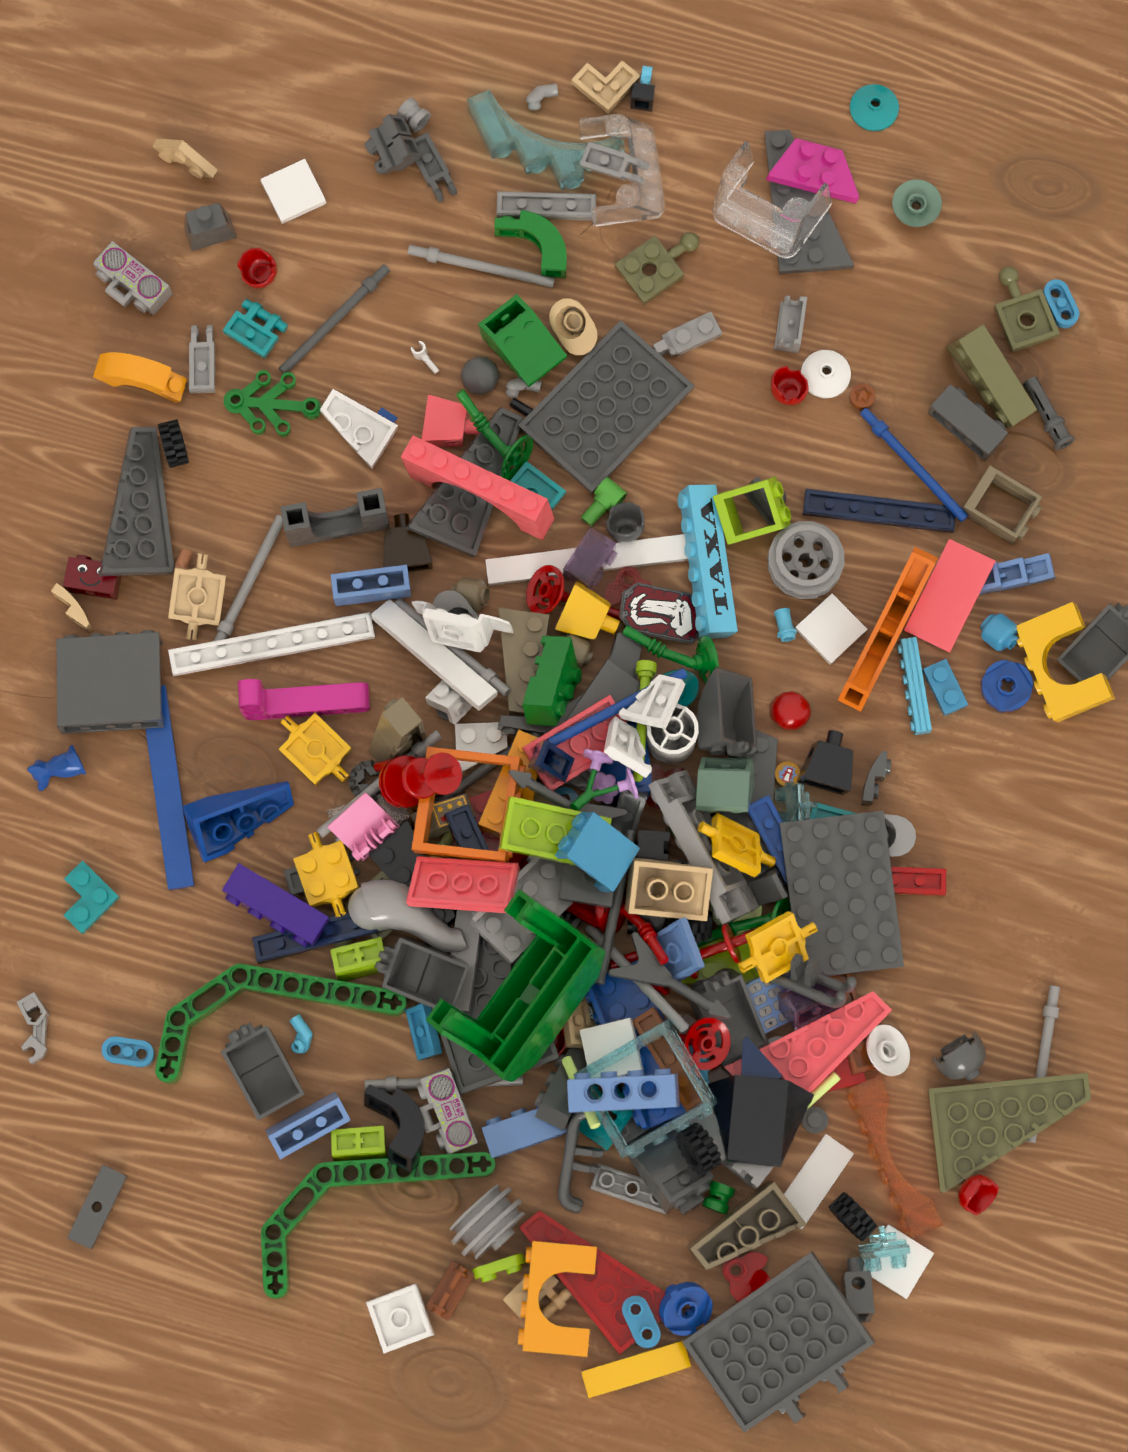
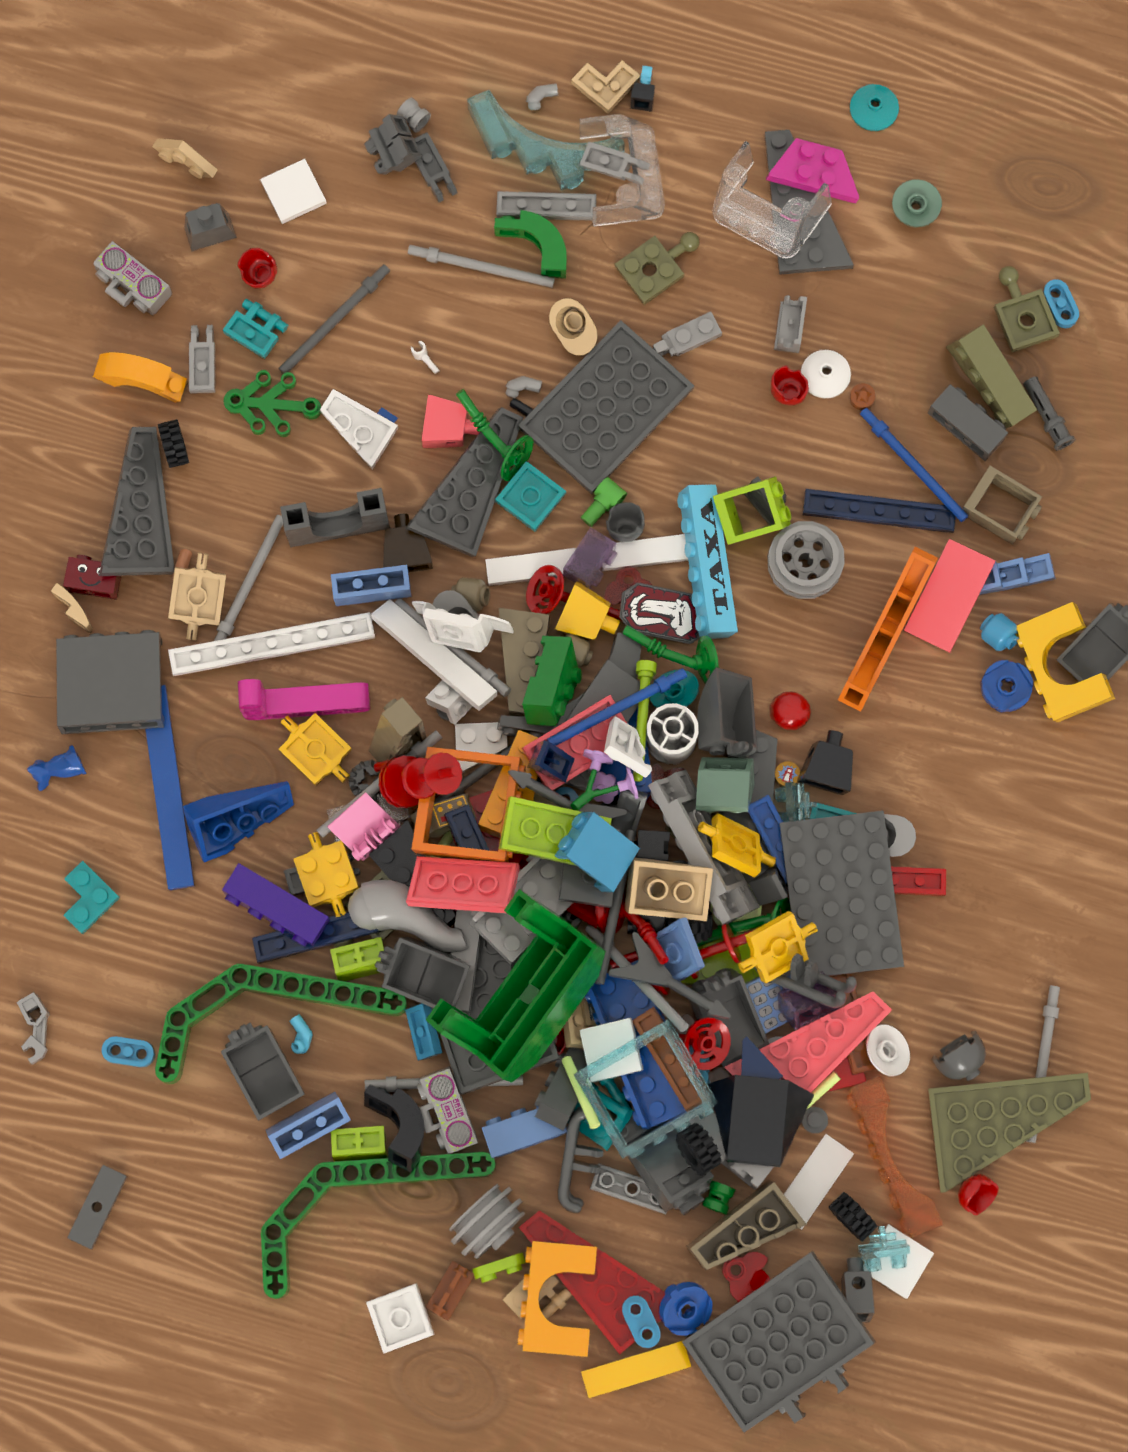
(432, 464): coral arch -> none
(480, 375): dark grey hair -> none
(521, 340): green slope -> none
(581, 1100): medium blue brick -> none
(655, 703): white wing -> none
(785, 625): medium azure pin -> none
(831, 629): white tile -> none
(878, 772): dark grey slope -> none
(915, 686): medium azure piece -> none
(945, 687): dark azure plate -> none

